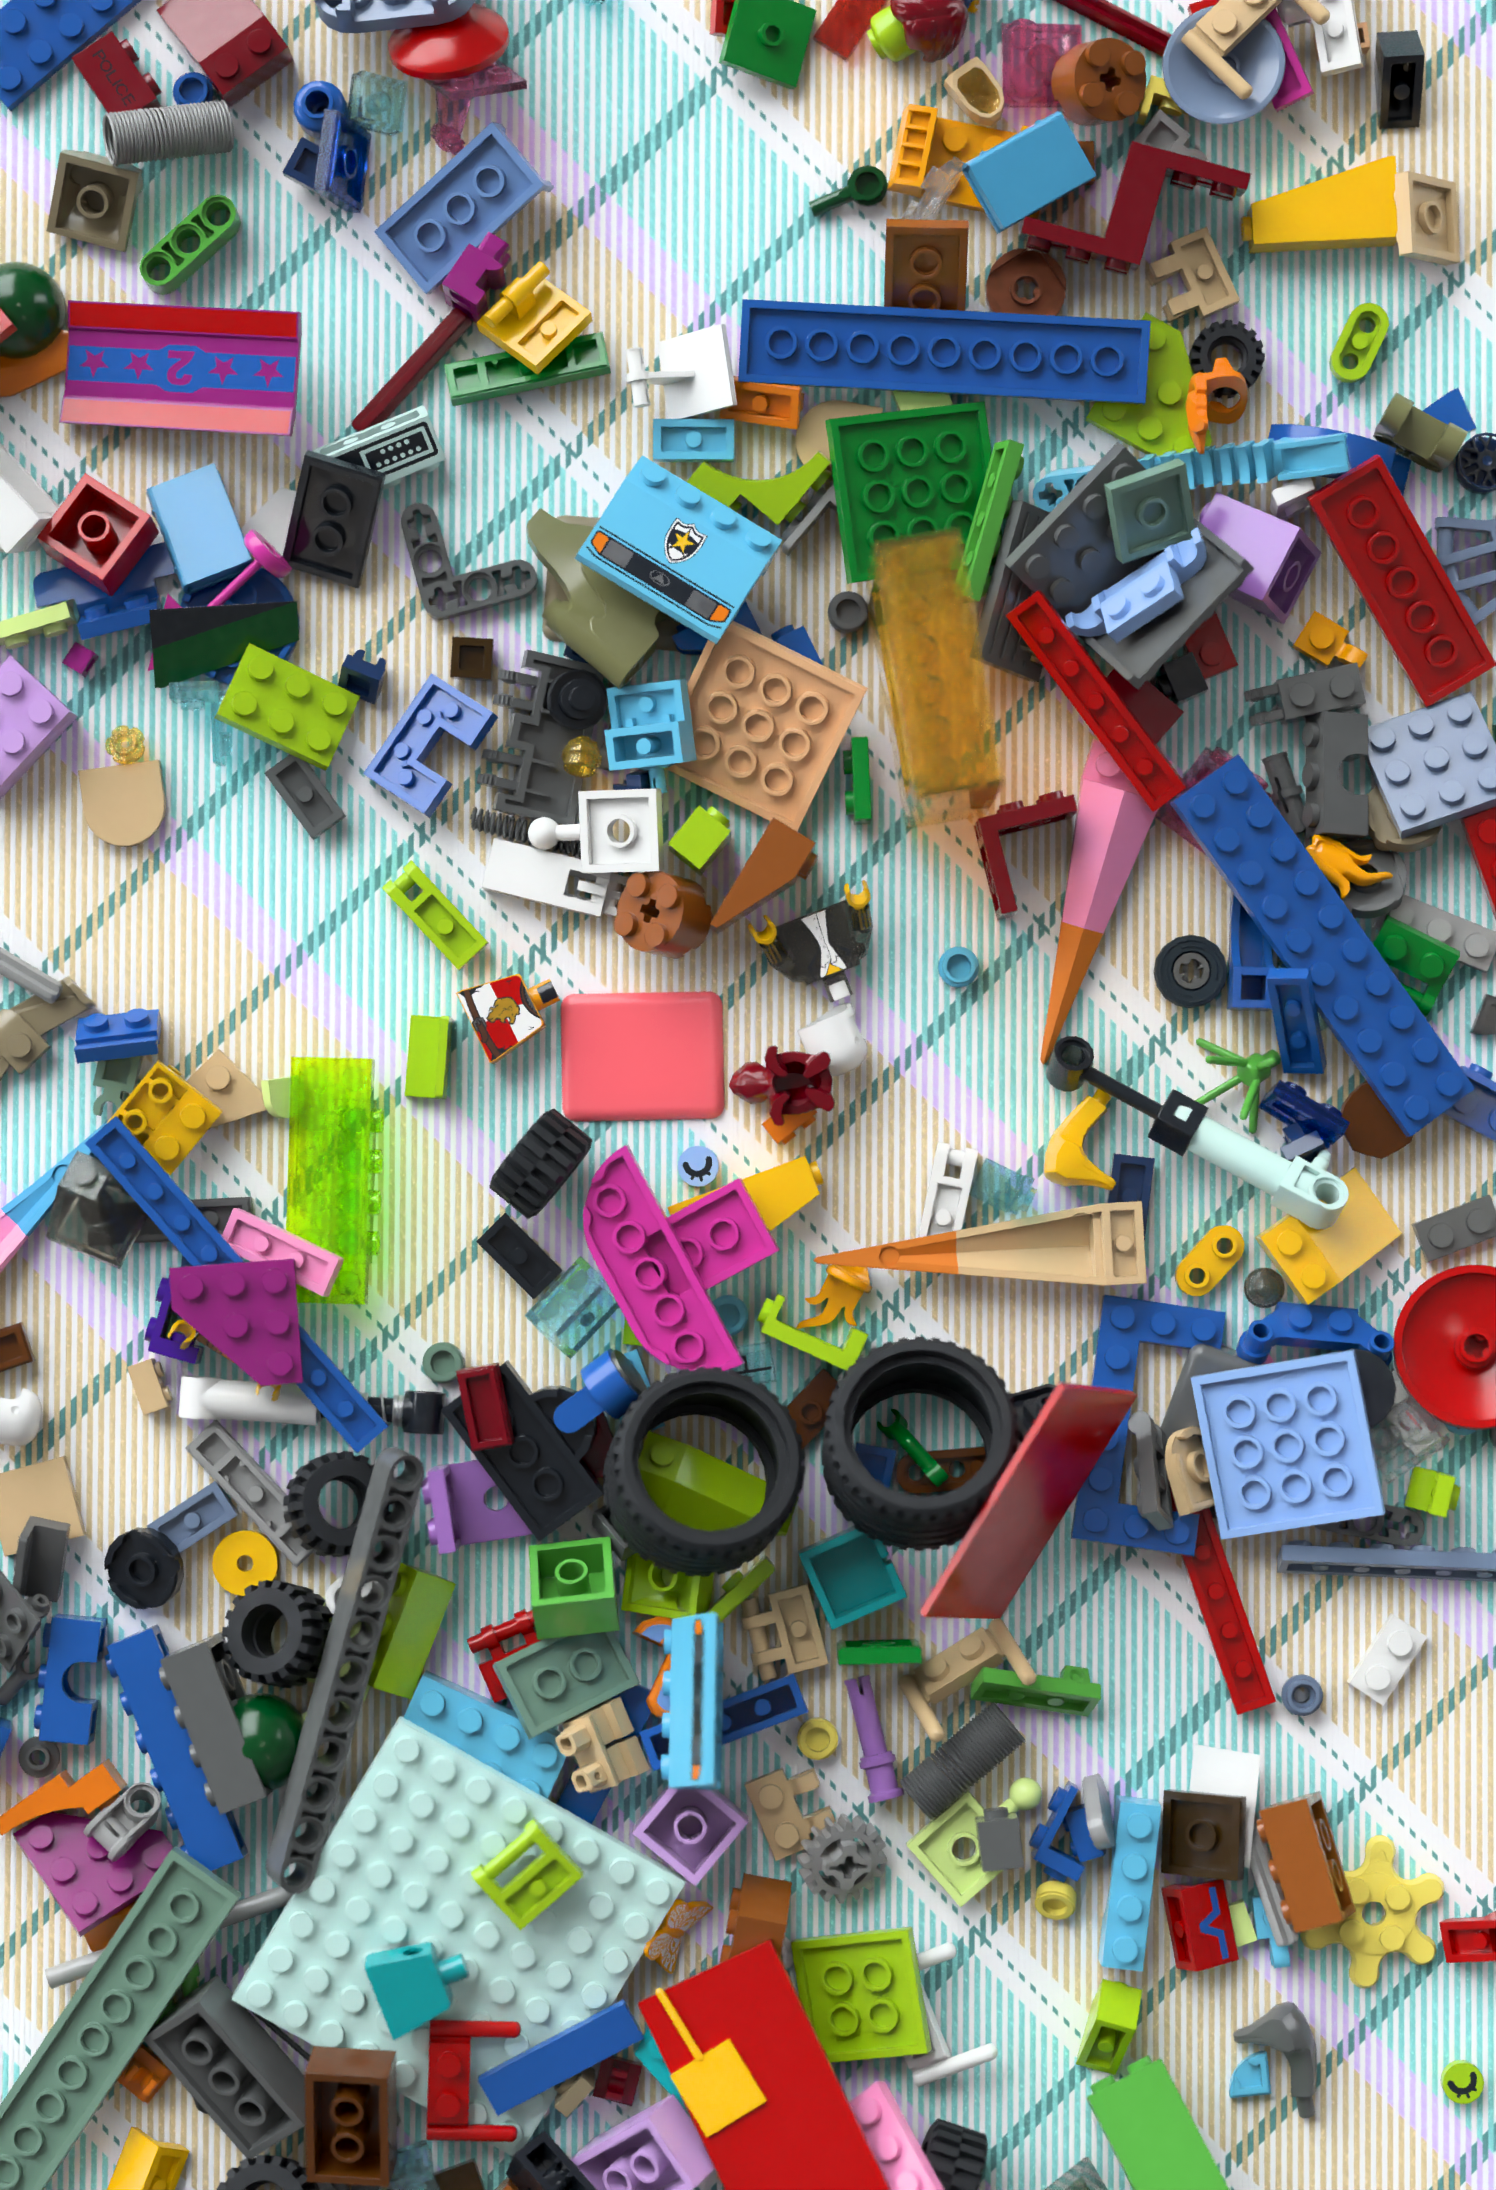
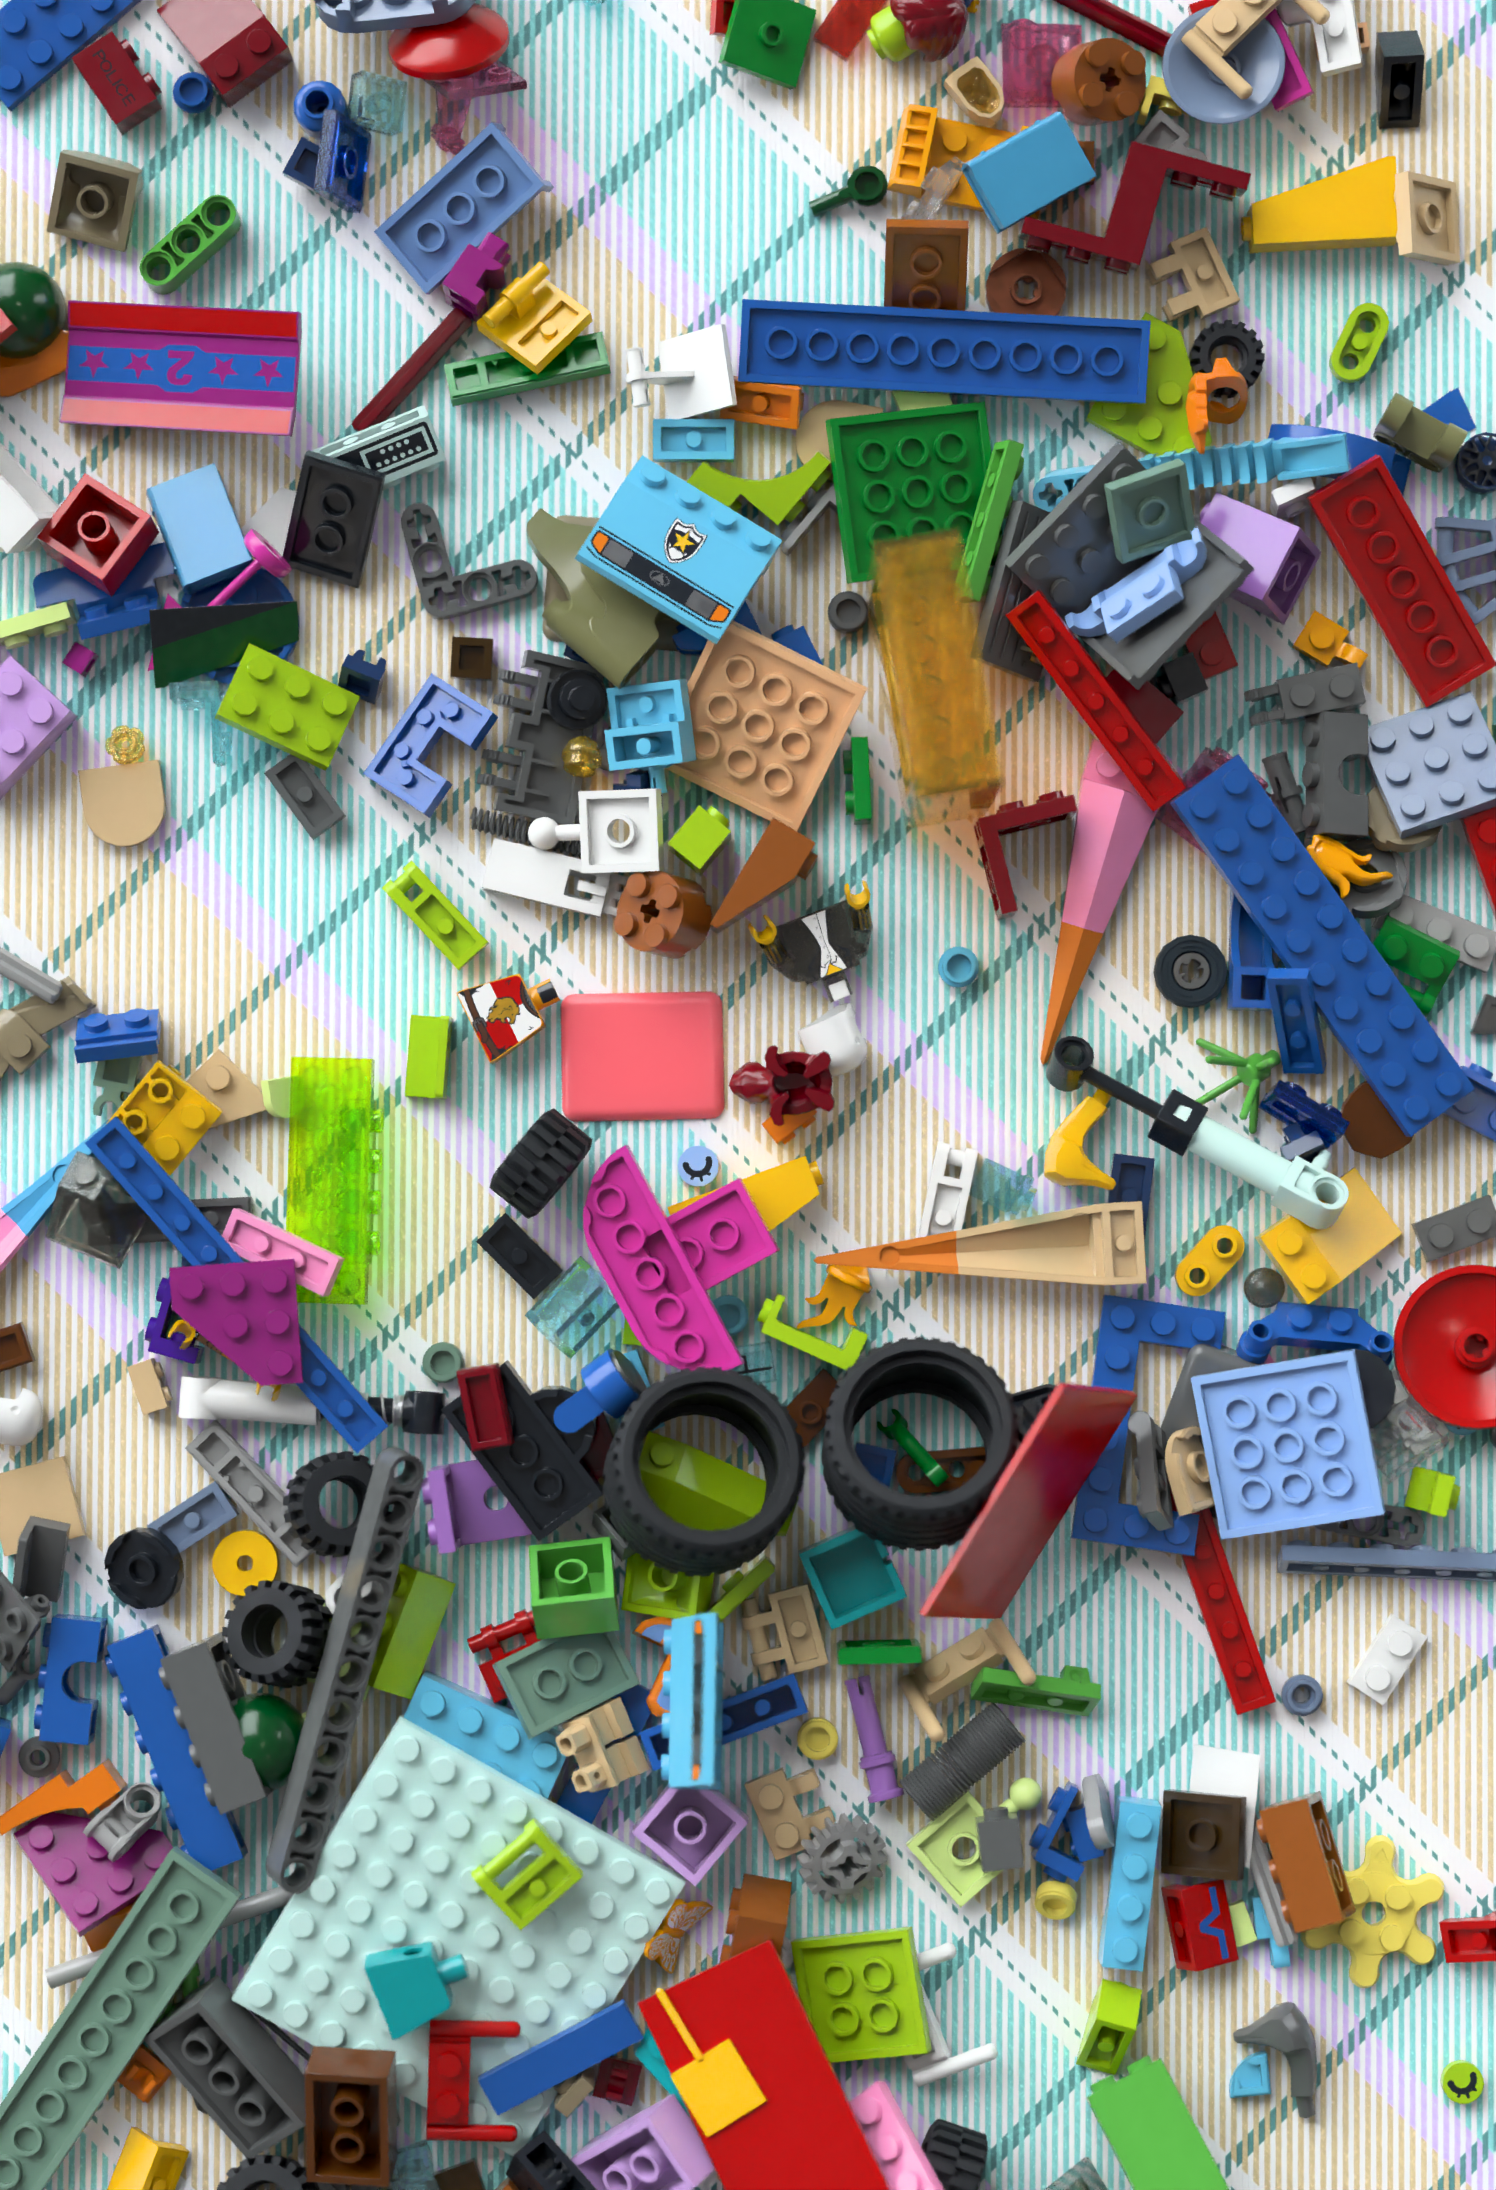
(174, 132): light grey piece -> none

